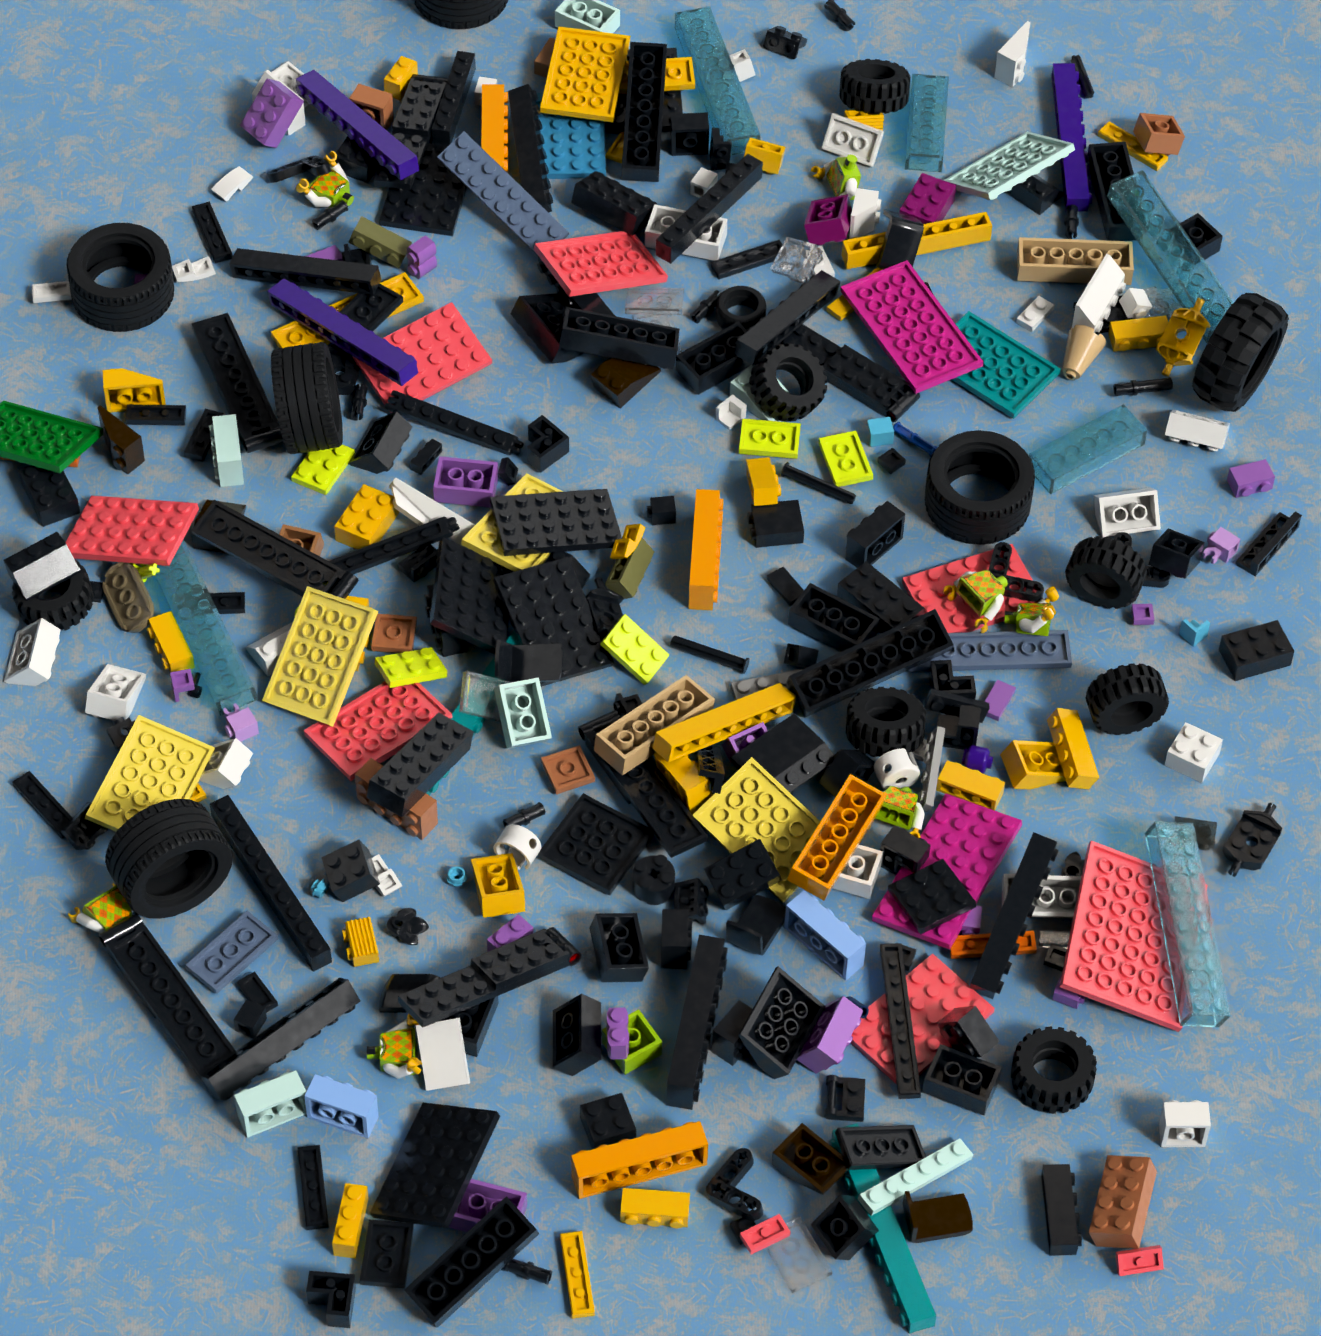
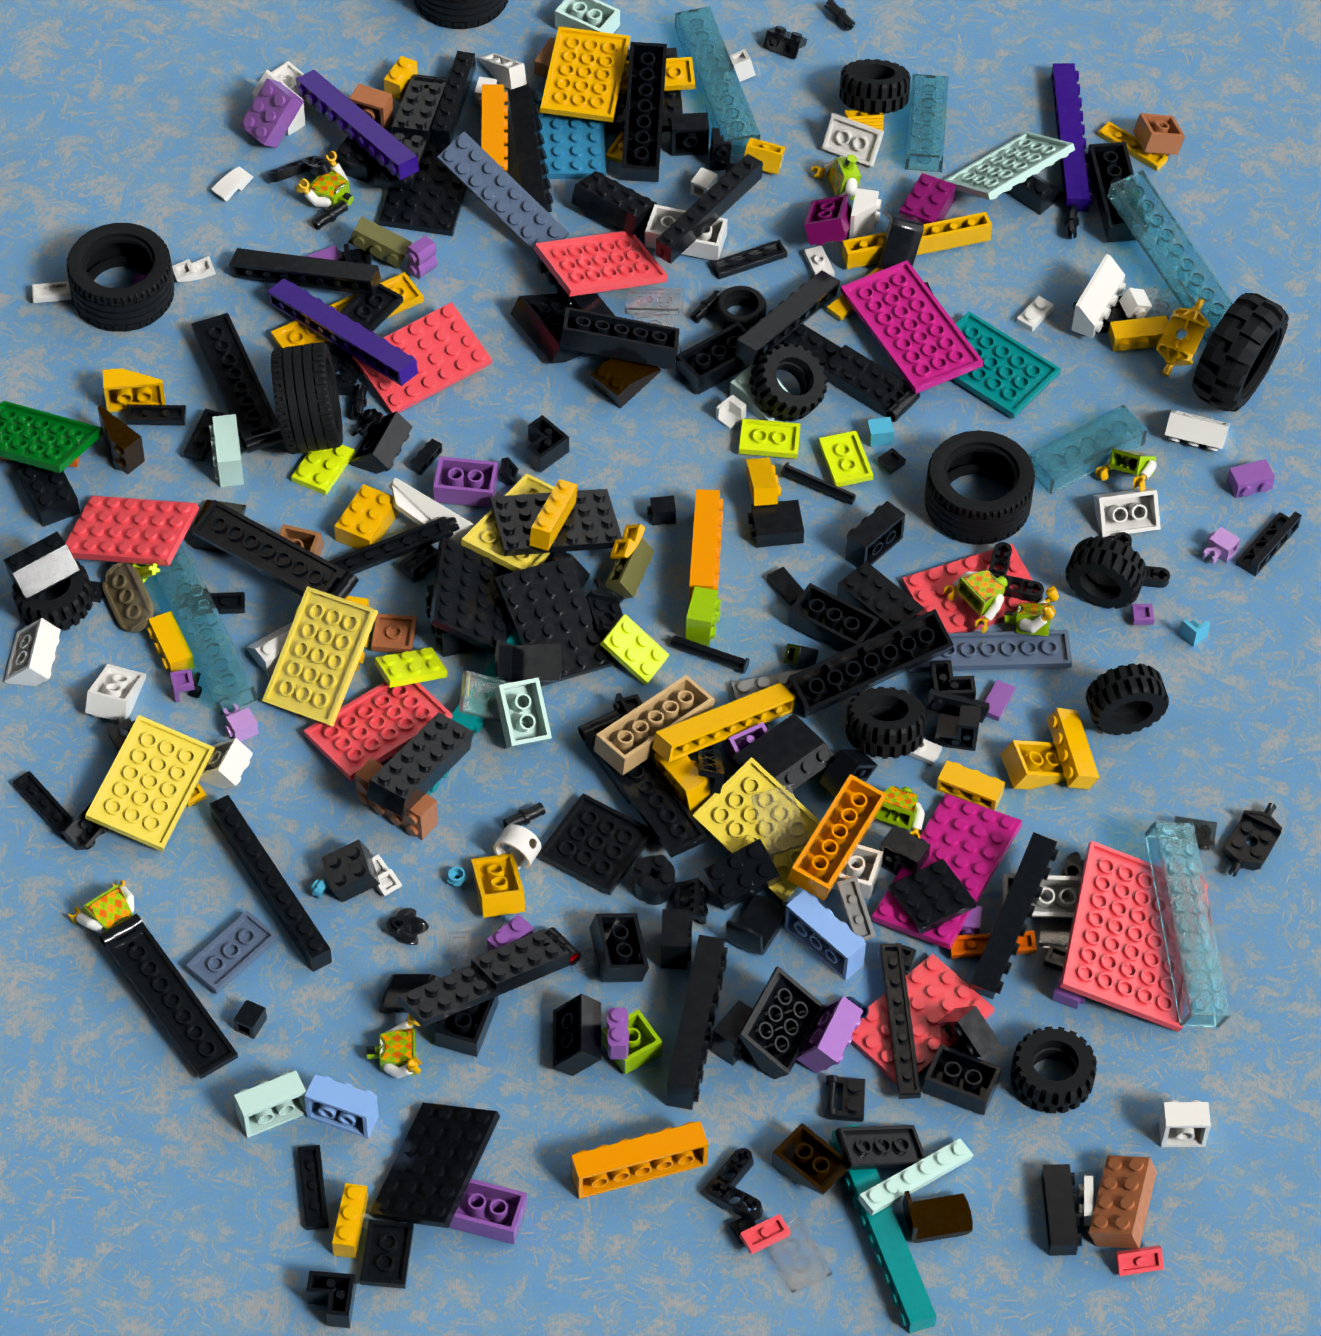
(168, 858): black tyre -> none
(212, 232): black tile -> none
(256, 991): black tile -> none
(280, 1039): black brick -> none
(361, 942): yellow brick -> none
(369, 418): none -> black plate
(443, 1054): white tile -> none
(454, 423): black hinge -> none
(460, 949): none -> clear plate
(471, 1261): black brick -> none
(505, 70): none -> white slope
(529, 1271): black pin -> none
(553, 514): none -> yellow brick
(568, 769): nougat plate -> none
(577, 1274): yellow tile -> none
(607, 1121): black brick -> none
(655, 1207): yellow brick -> none
(703, 615): none -> lime brick
(779, 820): none -> clear tile
(797, 260): clear plate -> none
(844, 1227): black brick -> none
(855, 908): none -> light grey tile
(902, 767): white piece -> none
(914, 438): blue piece -> none
(932, 761): light grey plate -> none
(977, 758): dark purple head -> none
(1012, 57): white slope -> none
(1070, 259): tan brick -> none
(1081, 350): tan cone -> none
(1084, 81): black axle -> none
(1086, 1193): none -> white plate
(1129, 462): none -> torso
(1135, 387): black pin -> none
(1176, 553): black brick -> none
(1193, 752): white brick -> none
(1203, 235): black brick -> none
(1256, 650): black brick -> none

